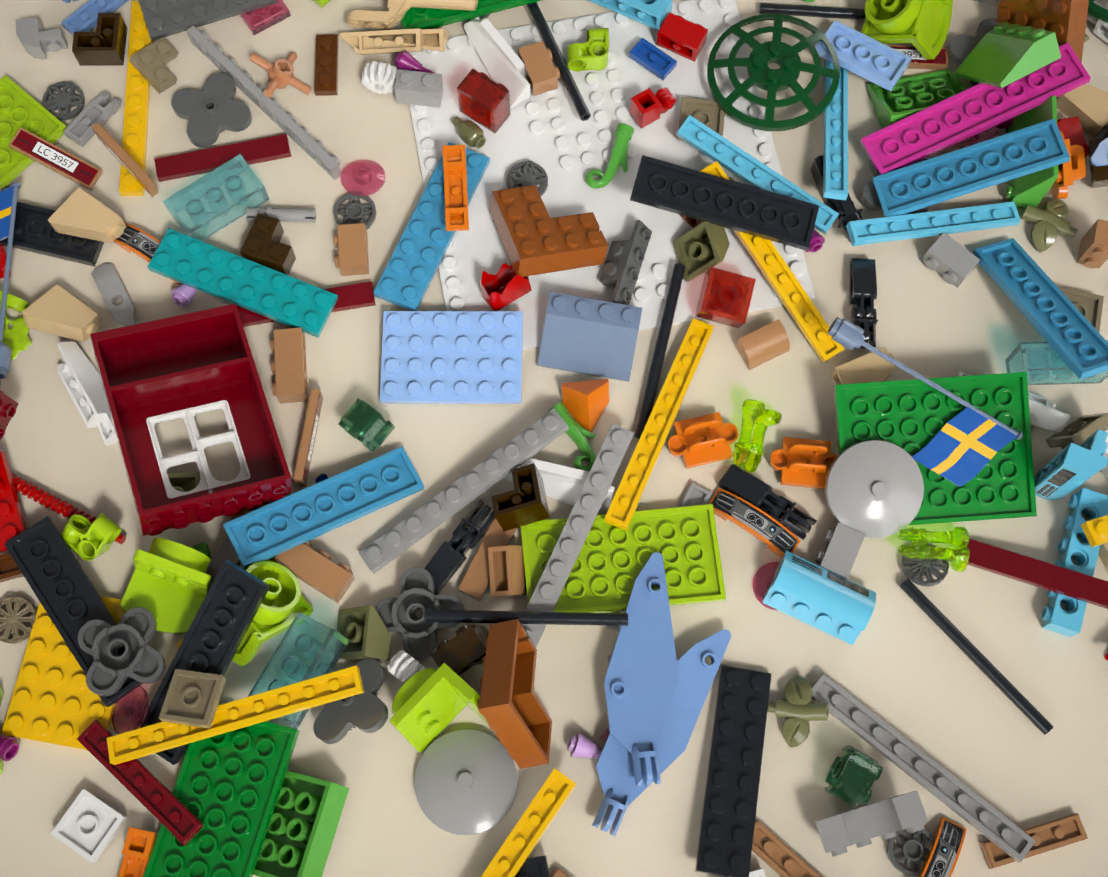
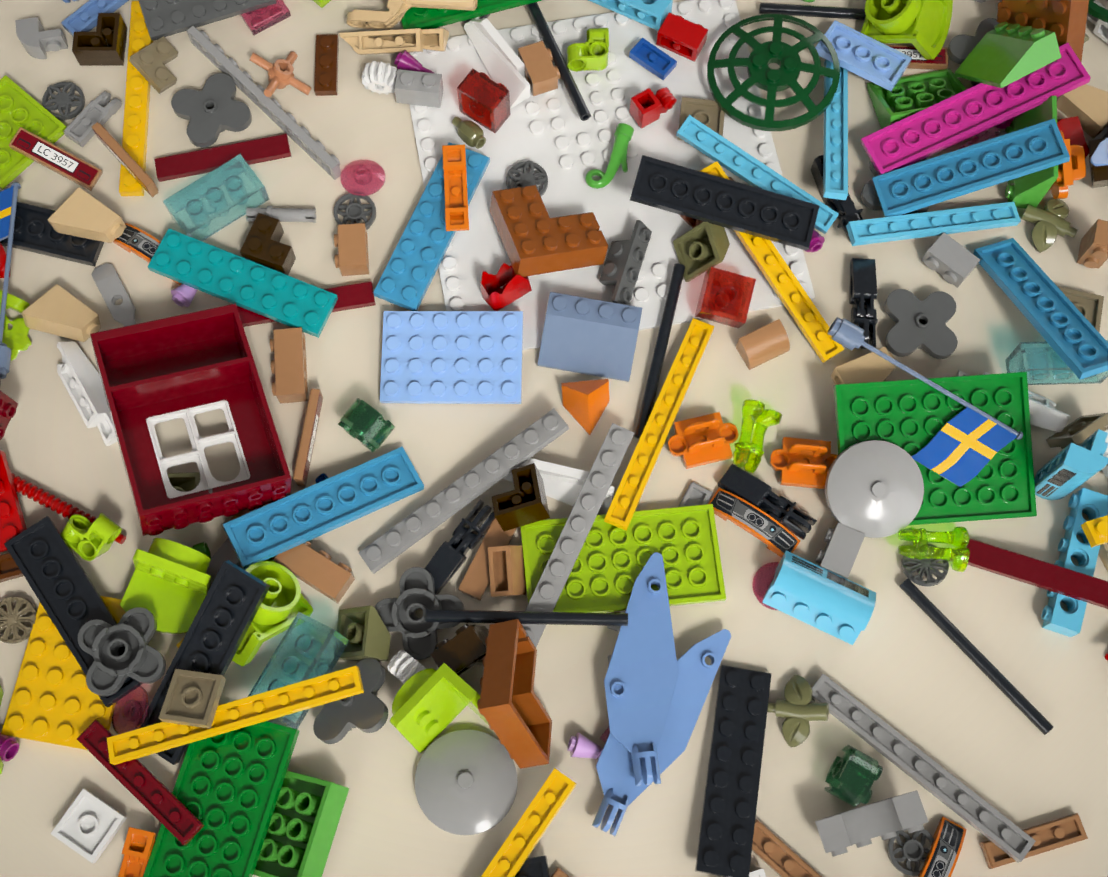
(577, 435): bright green plant -> none
(921, 324): none -> dark grey plant

